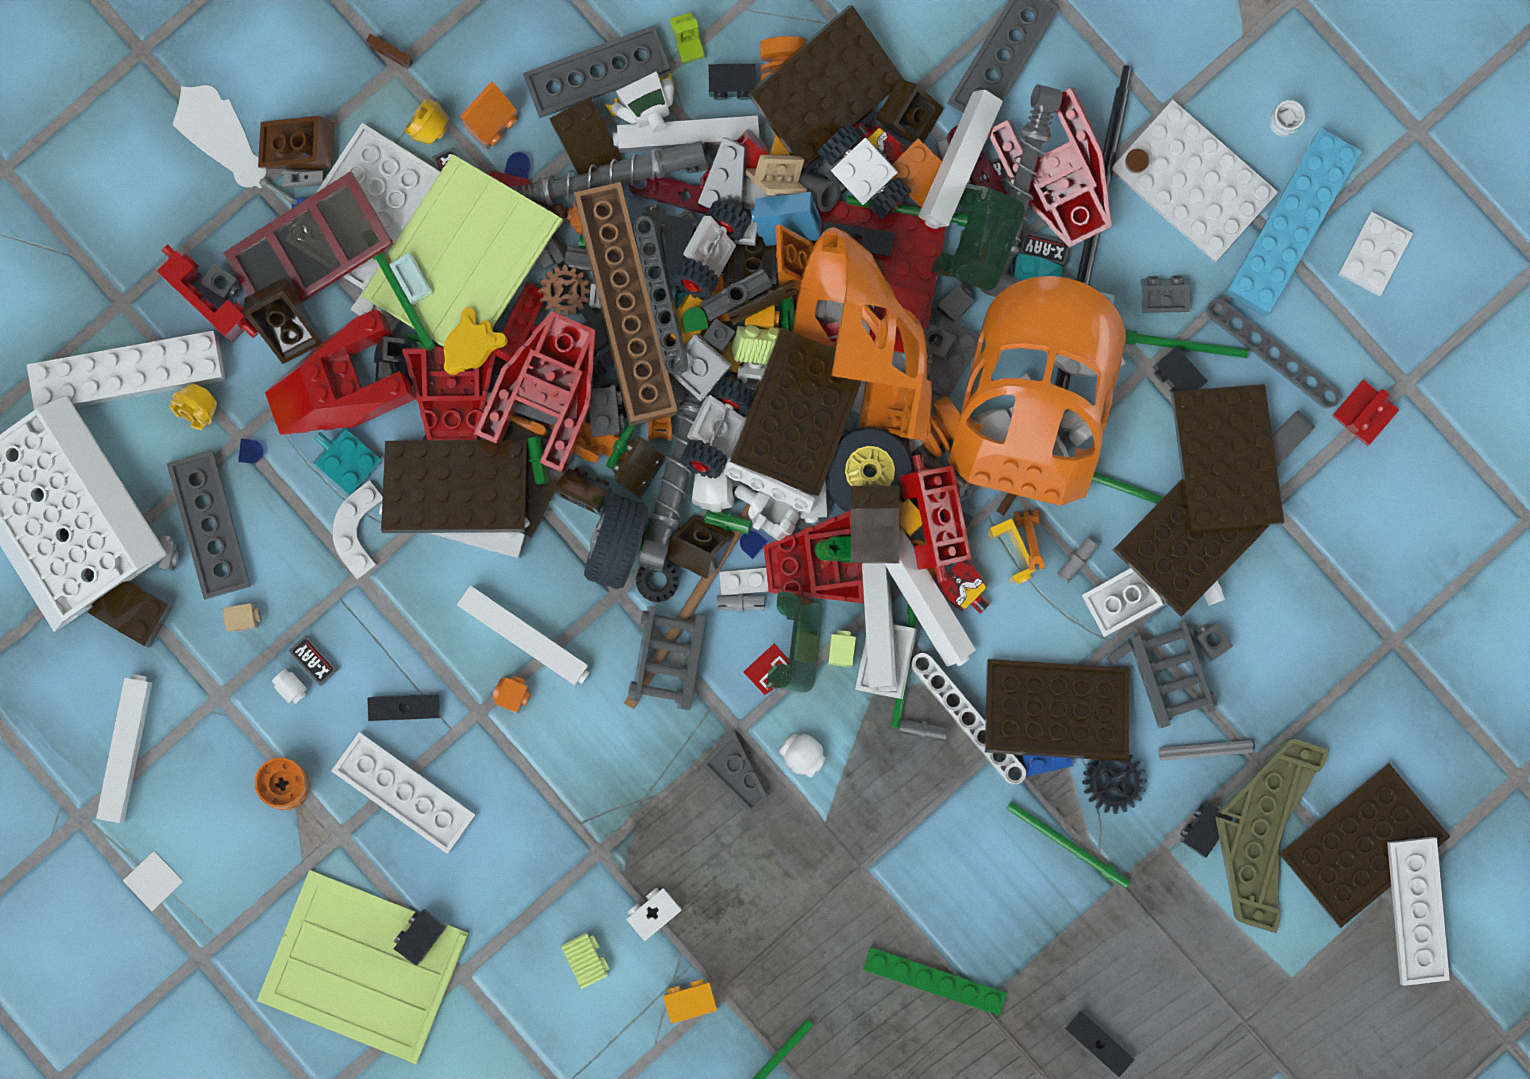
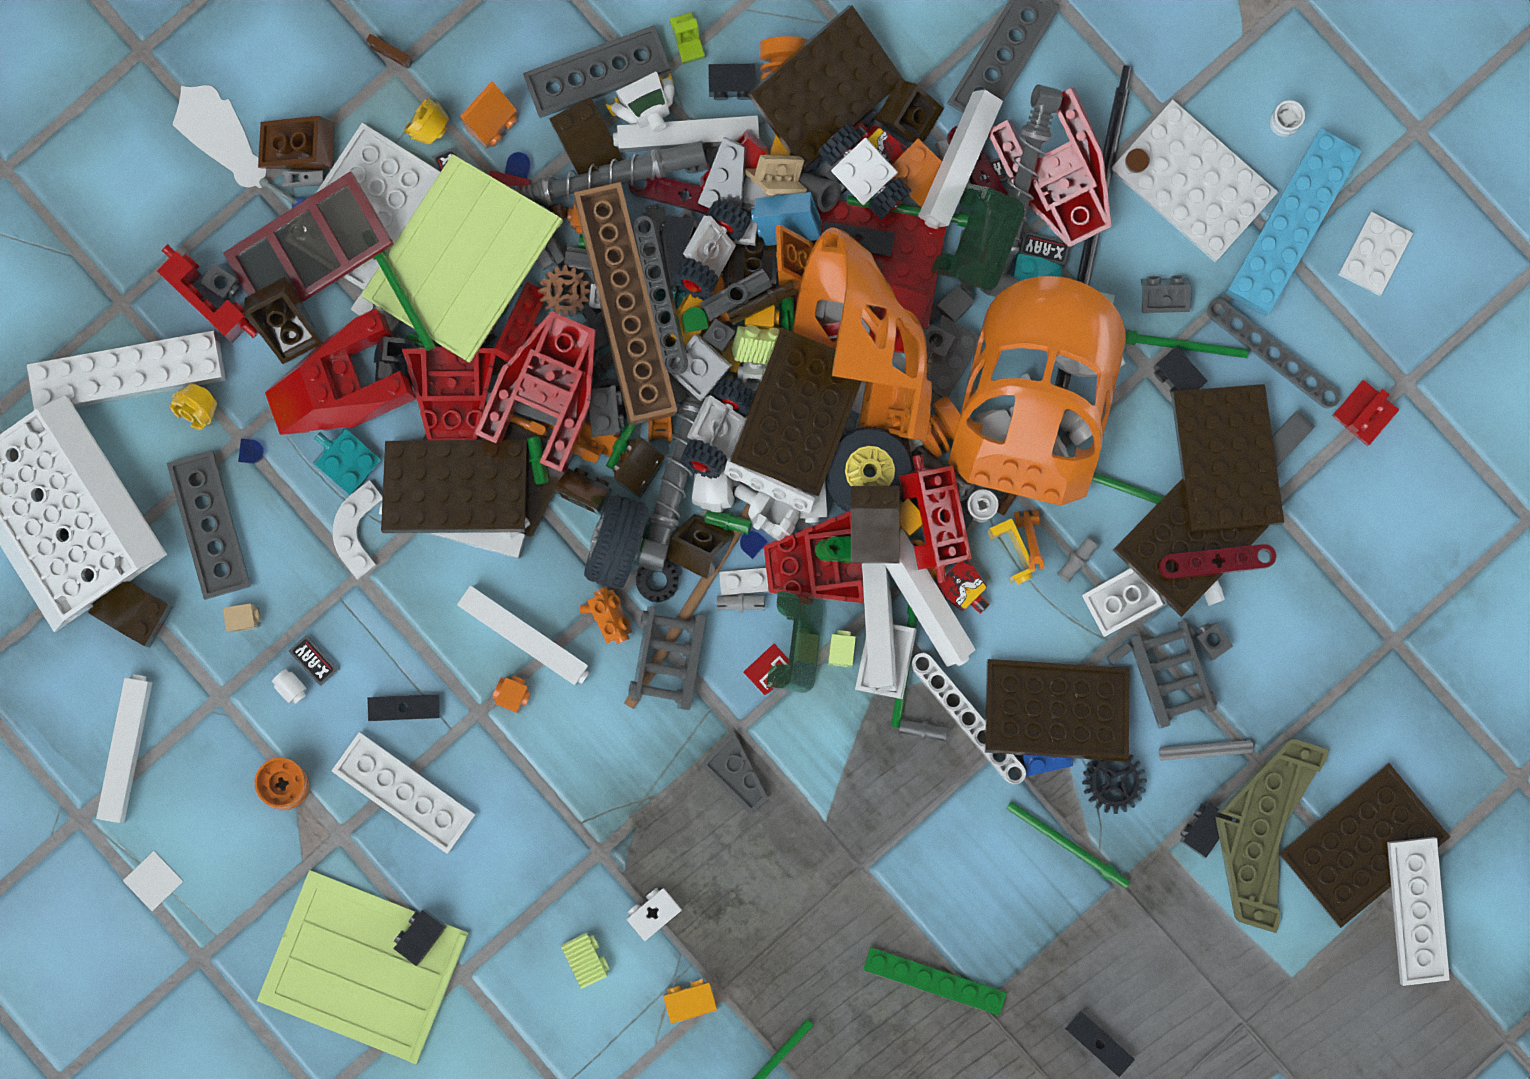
(170, 548): light grey bracket -> none
(411, 278): light aqua tile -> none
(470, 343): yellow tile -> none
(608, 615): none -> orange brick
(802, 754): white hair -> none
(982, 506): none -> white wheel
(1234, 560): none -> dark red piece

